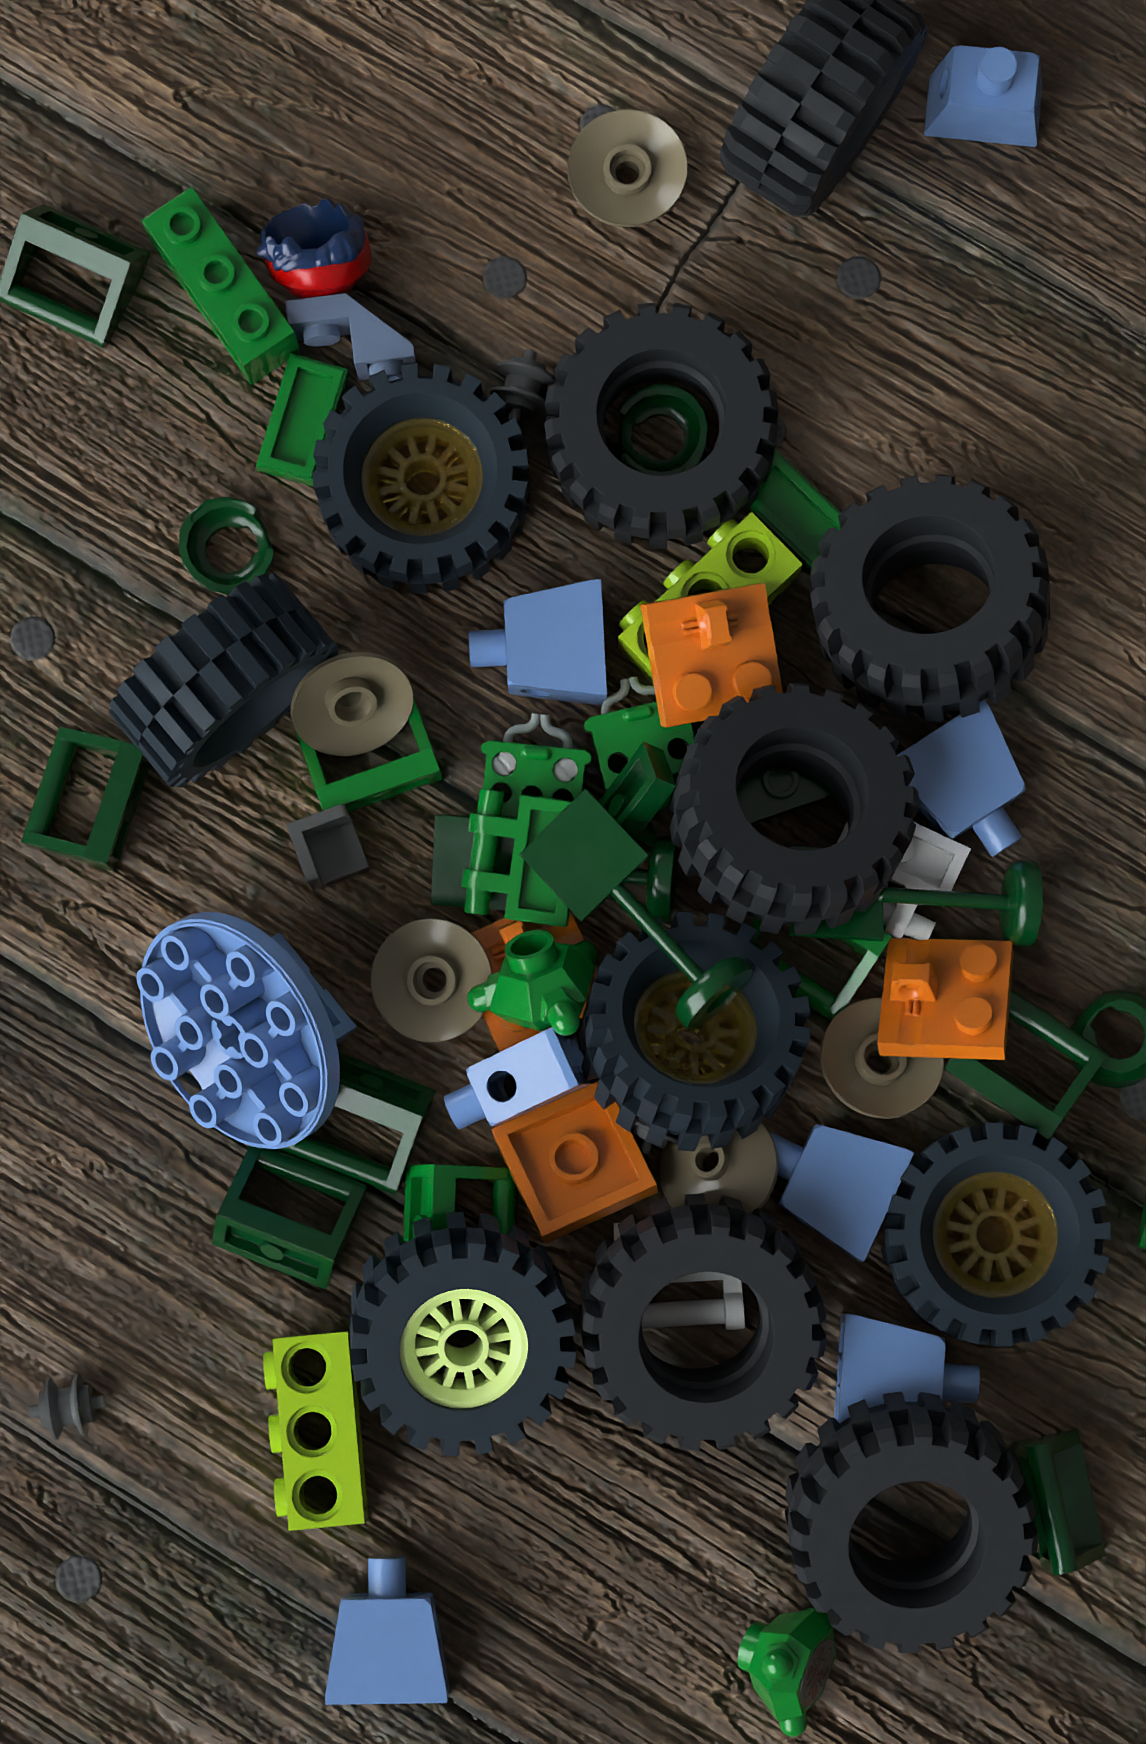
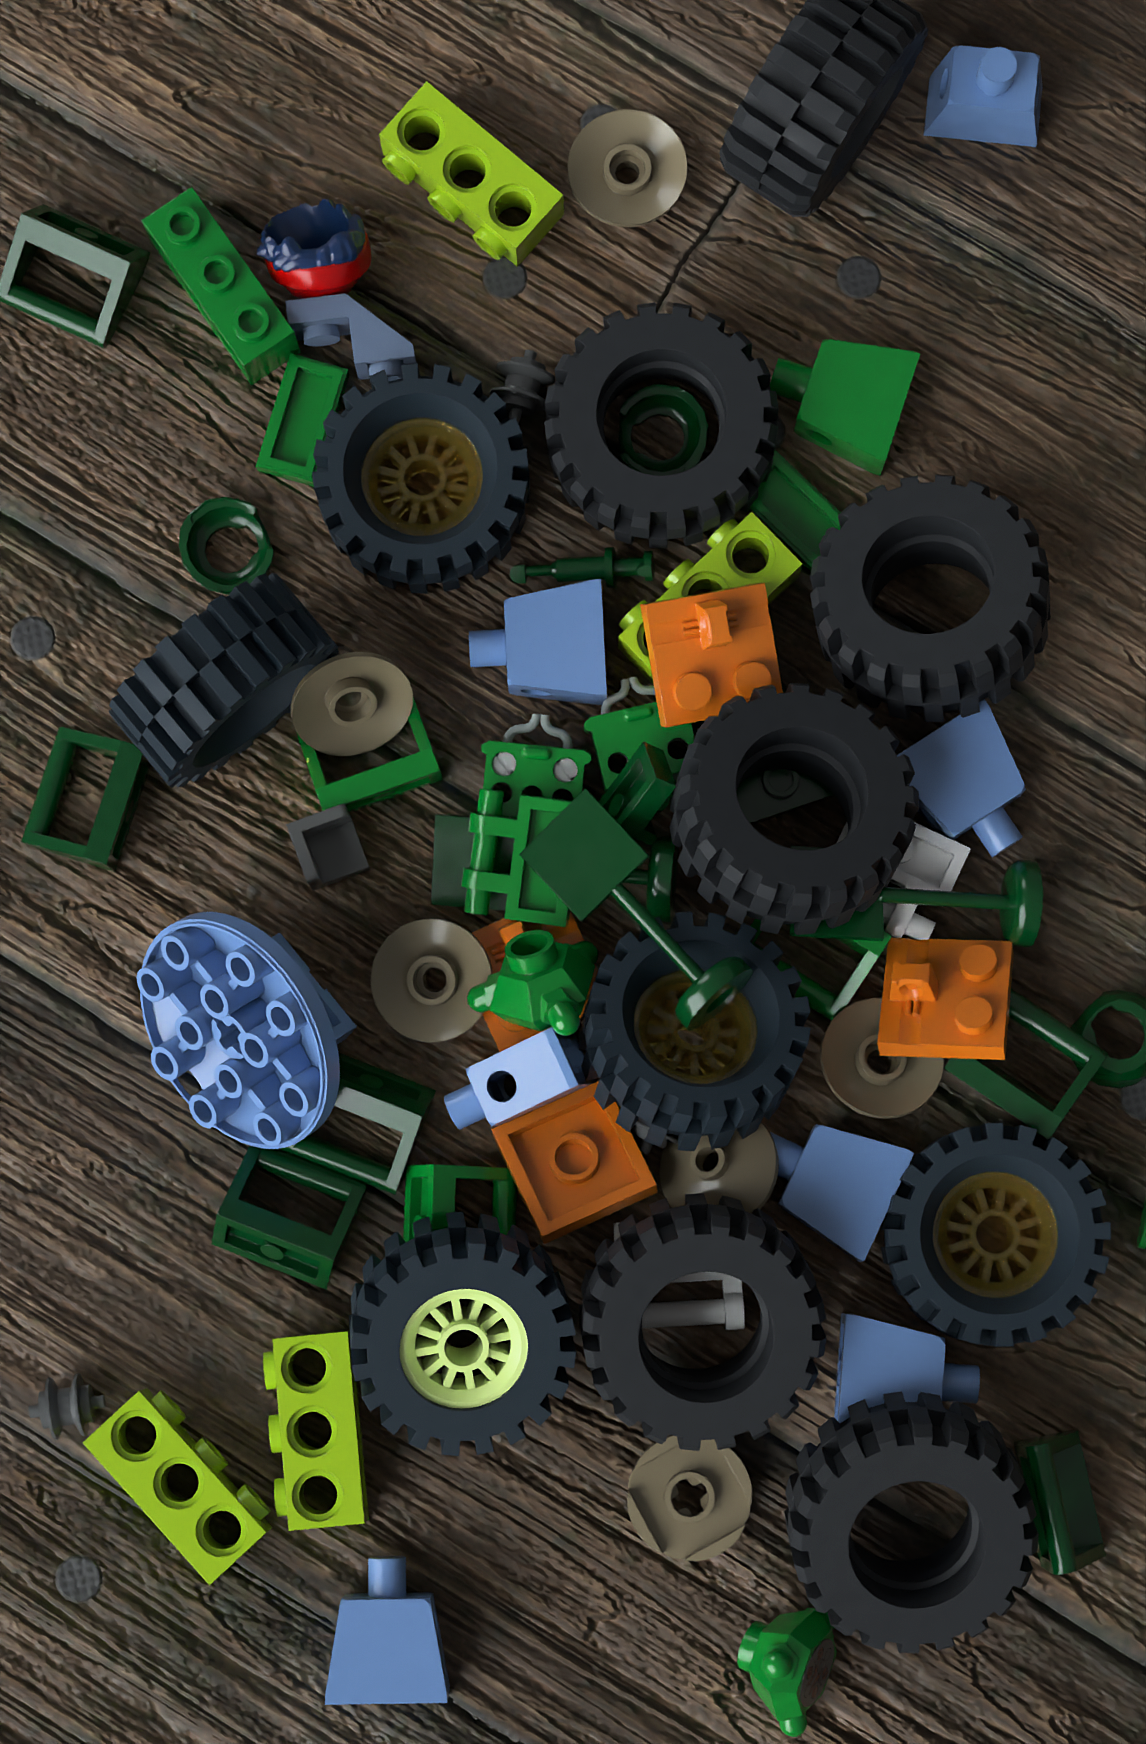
(145, 1481): none -> lime brick
(463, 147): none -> lime brick
(590, 568): none -> dark green piece
(679, 1531): none -> dark tan plate
(849, 398): none -> green torso

